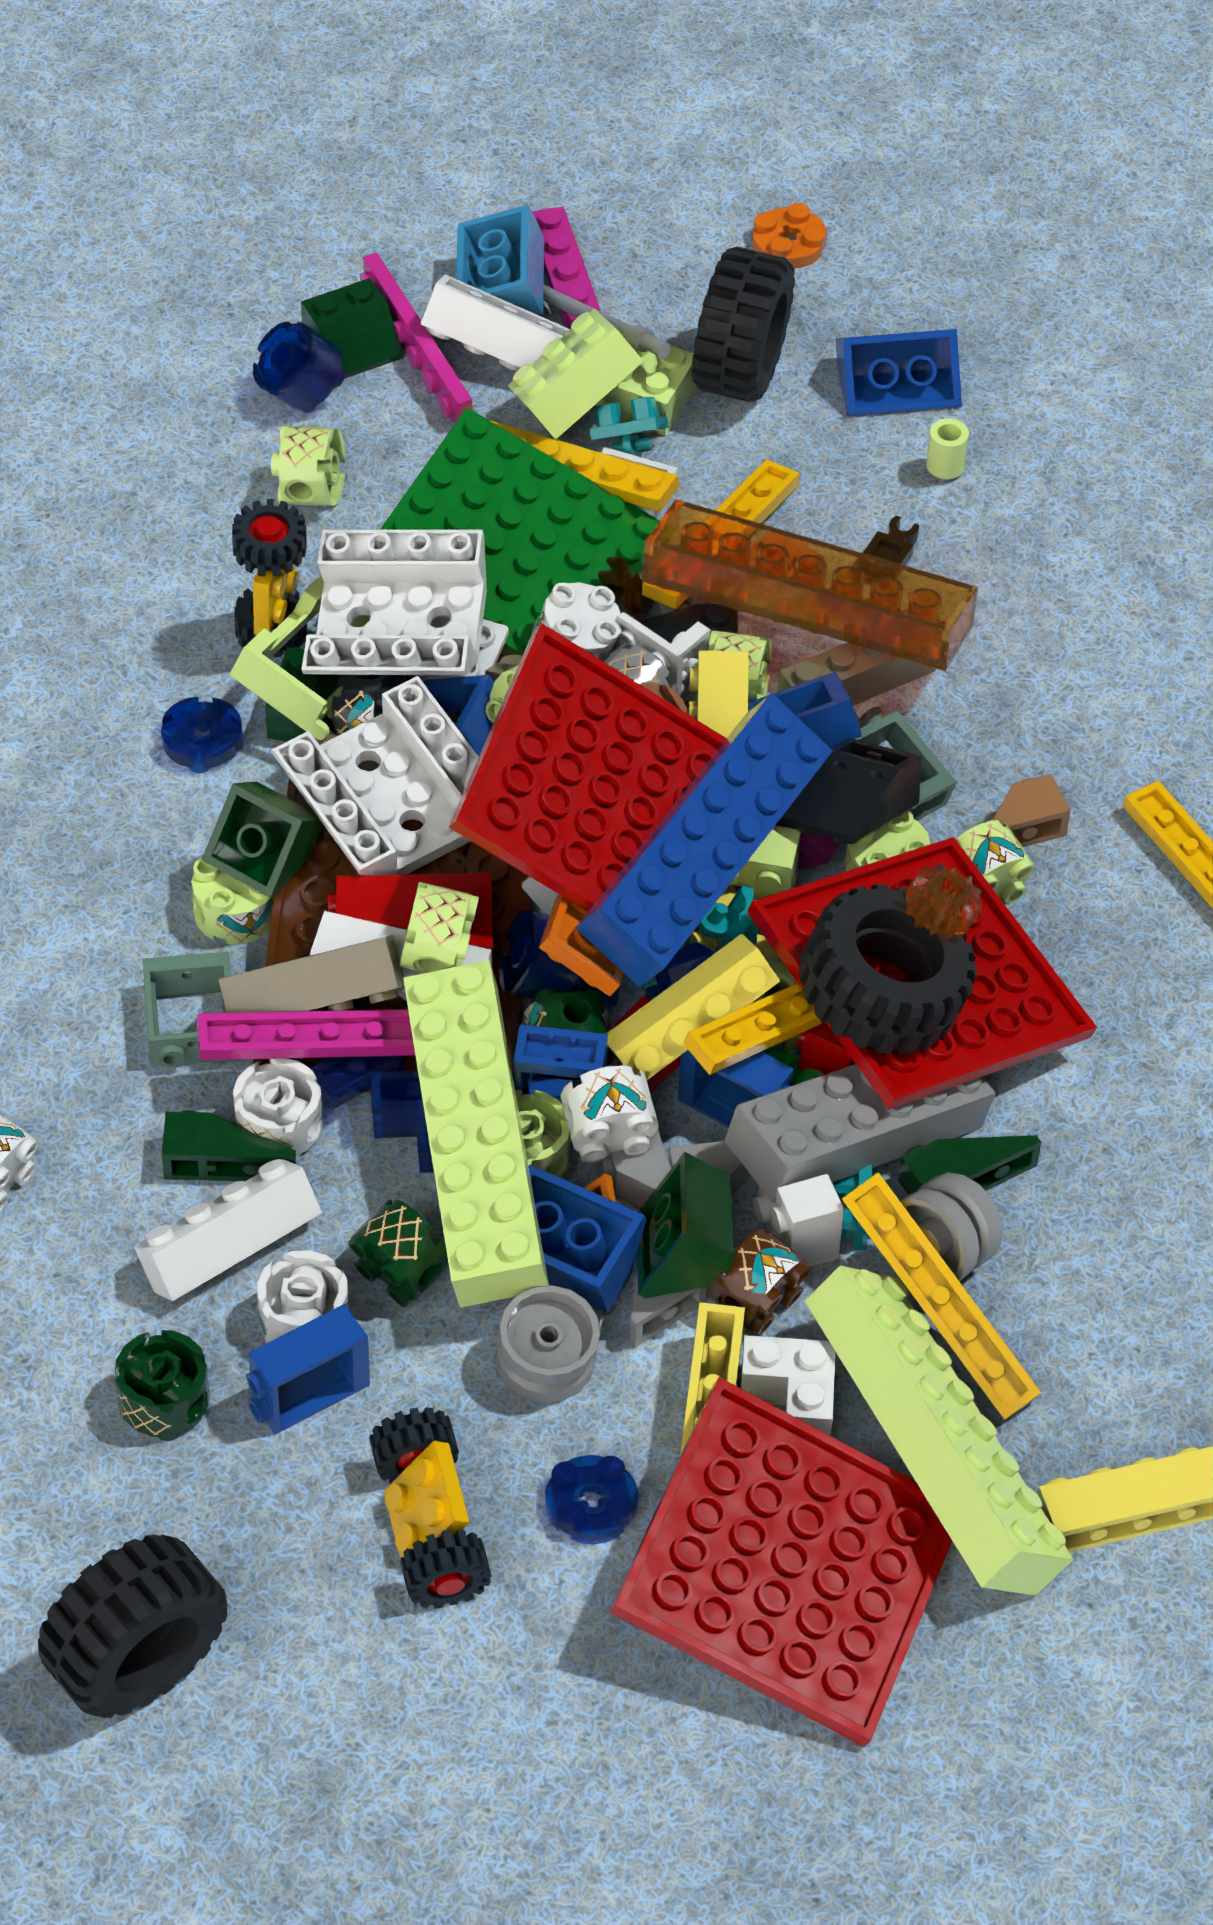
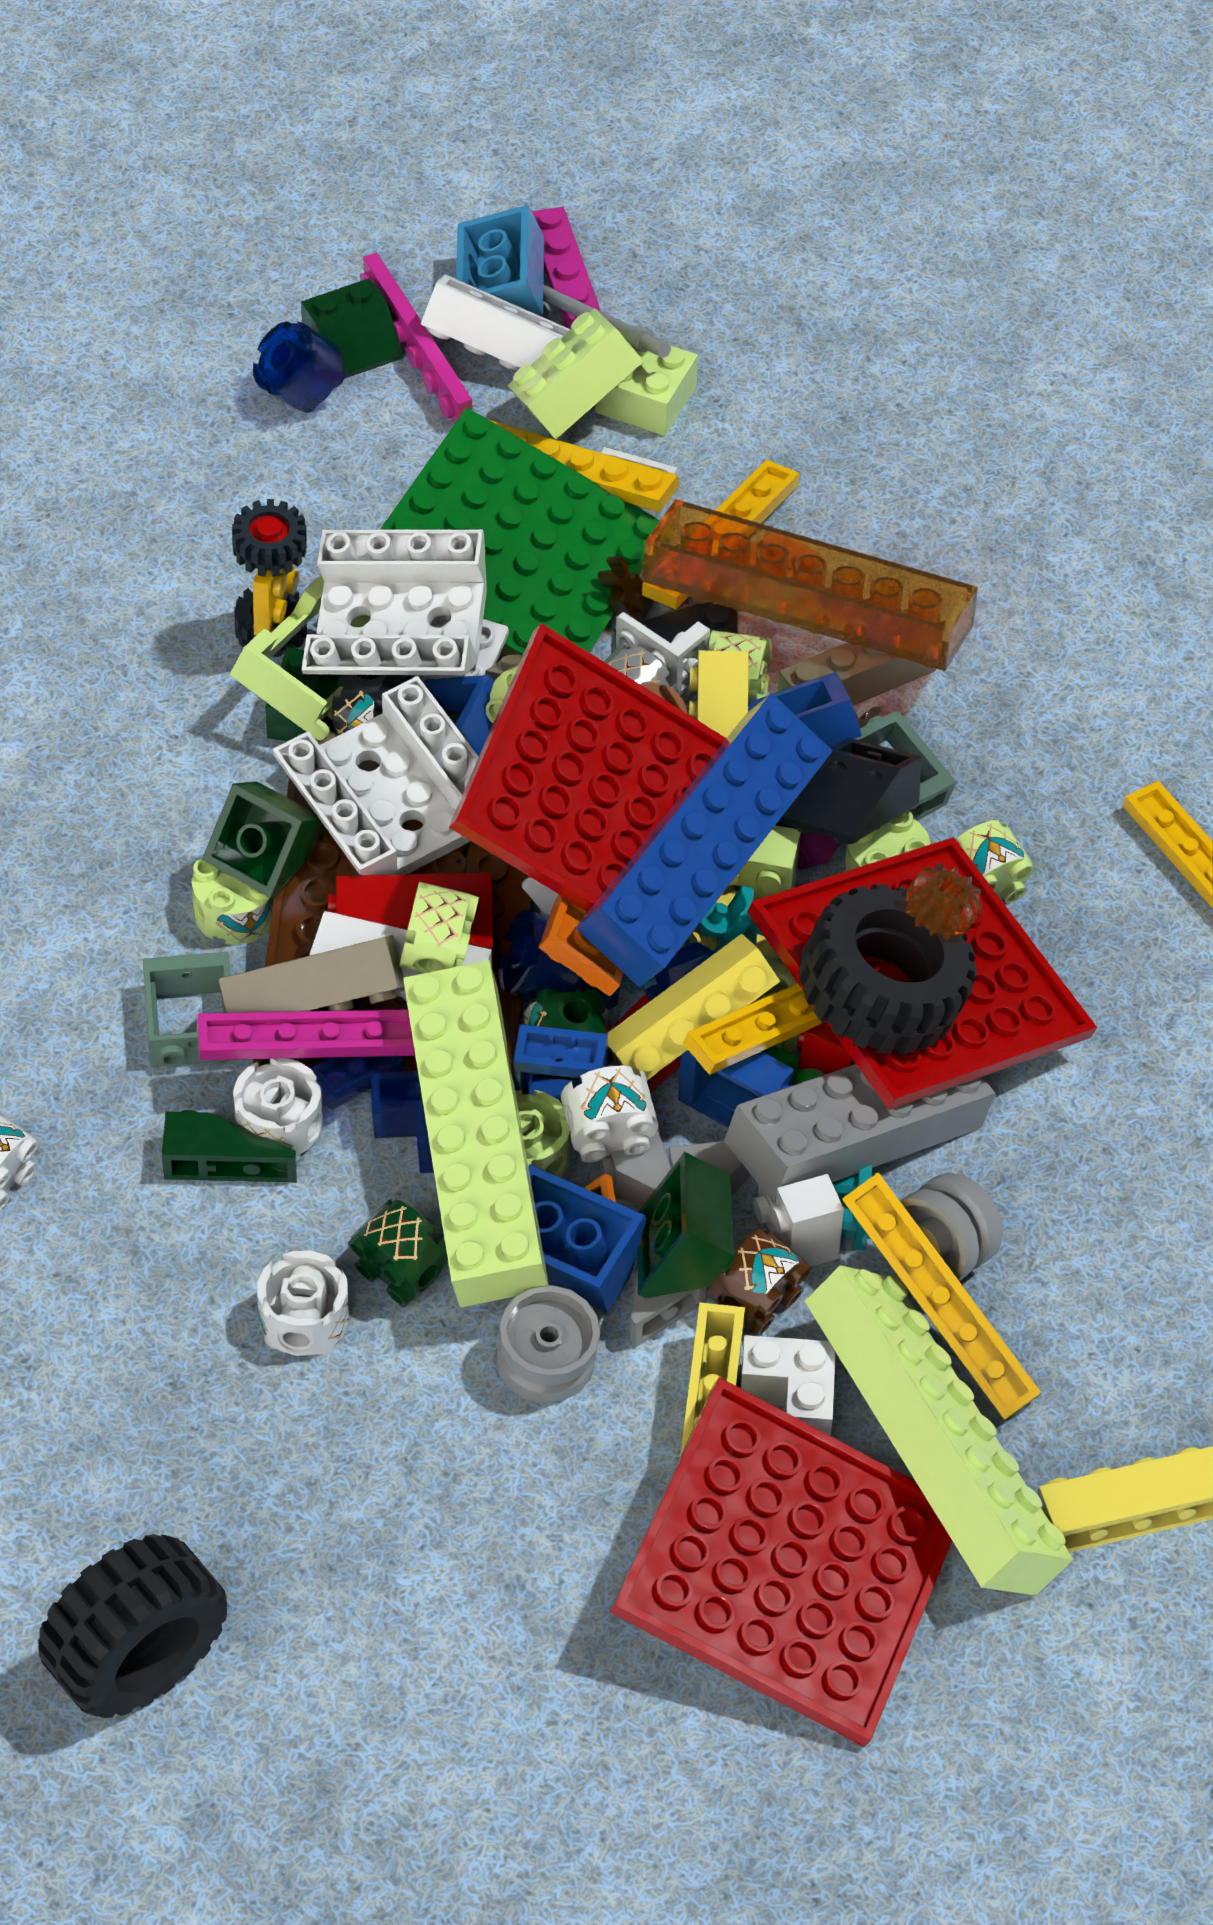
(162, 1384): dark green brick -> none
(207, 751): clear blue plate -> none
(227, 1229): white brick -> none
(308, 1369): blue window -> none
(309, 465): yellowish green brick -> none
(428, 1508): plate -> none
(583, 616): white brick -> none
(591, 1474): clear blue plate -> none
(645, 419): teal hips -> none
(743, 324): black tyre -> none
(795, 221): orange plate -> none
(896, 545): dark brown plate -> none
(899, 371): blue slope -> none
(947, 448): yellowish green brick -> none
(981, 1159): dark green slope -> none
(1035, 811): medium nougat slope -> none

